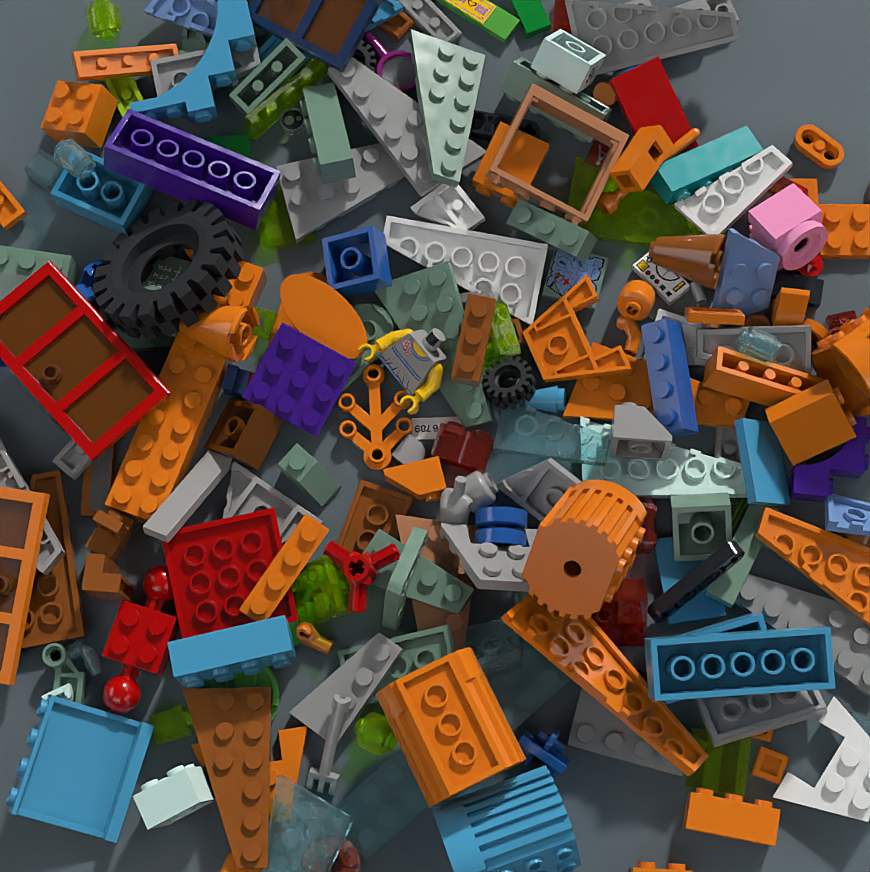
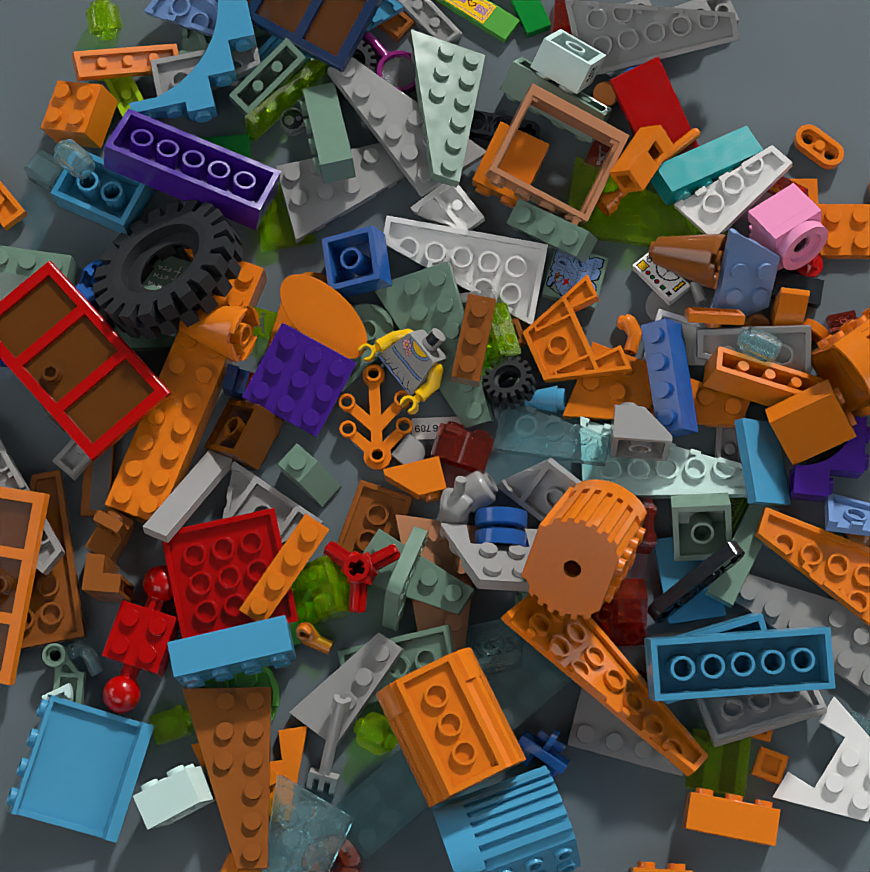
(636, 300): orange head -> none

